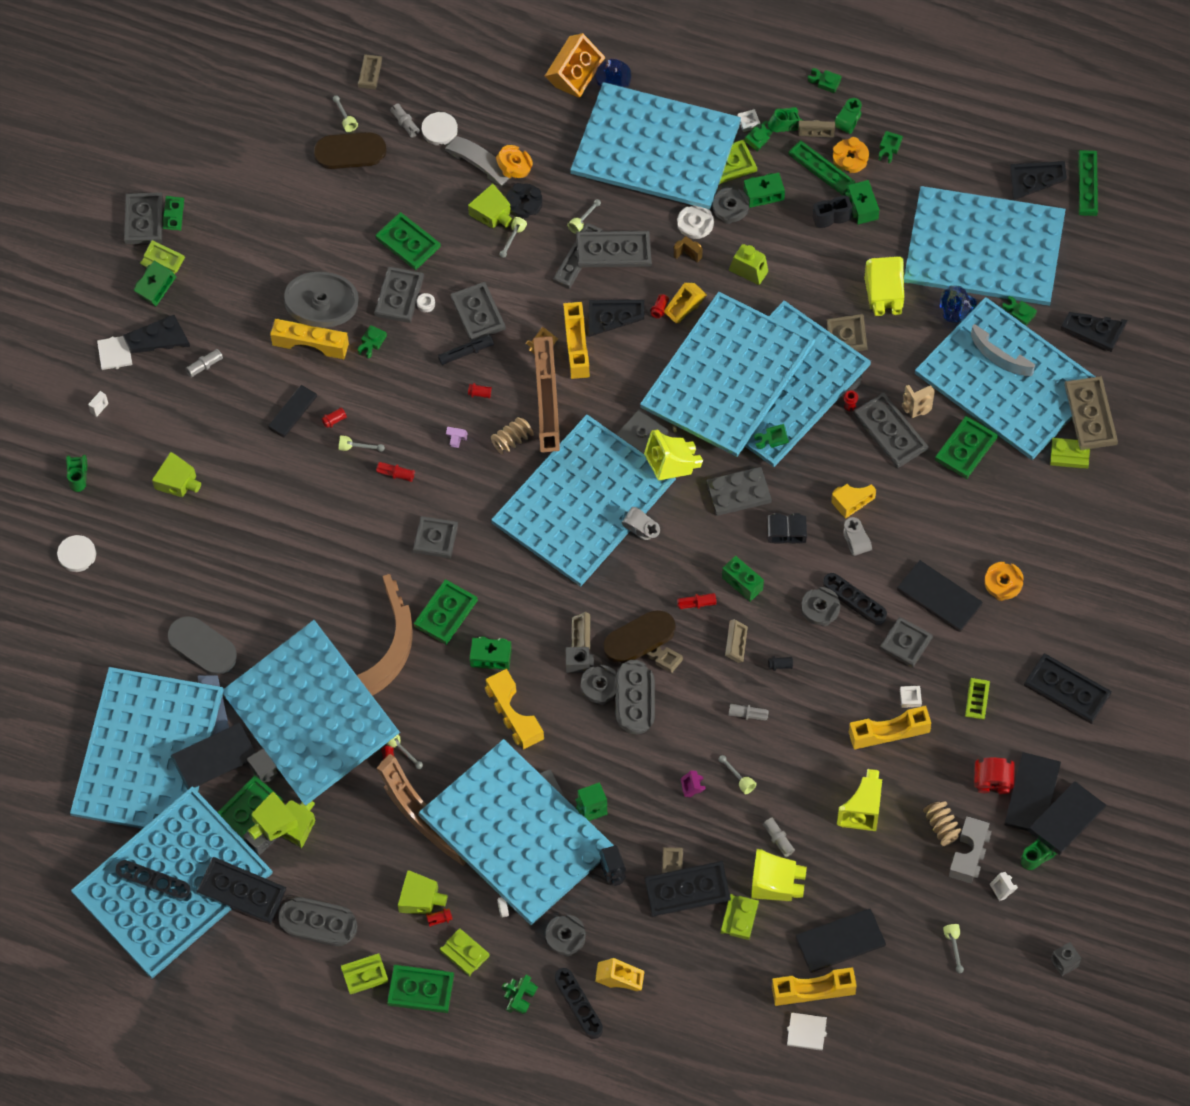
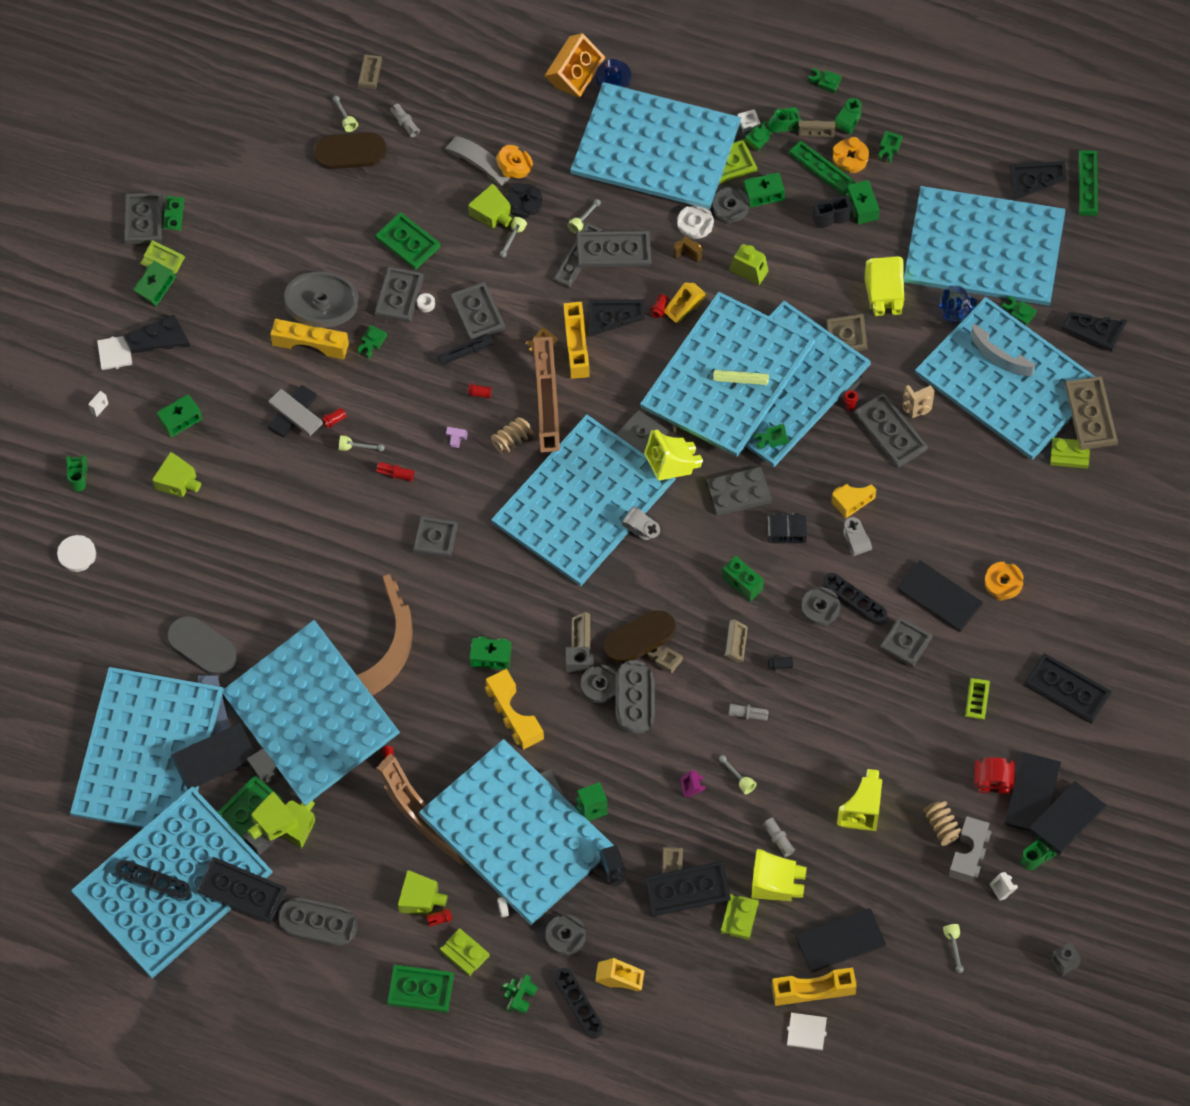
(179, 415): none -> green brick
(204, 363): light grey pin -> none
(295, 412): none -> light grey tile
(364, 974): lime plate -> none
(395, 742): light grey hinge -> none
(439, 128): white tile -> none
(445, 612): green plate -> none
(697, 601): red axle -> none
(741, 377): none -> yellowish green axle
(909, 724): yellow arch -> none
(910, 696): white tile -> none
(966, 447): green plate -> none

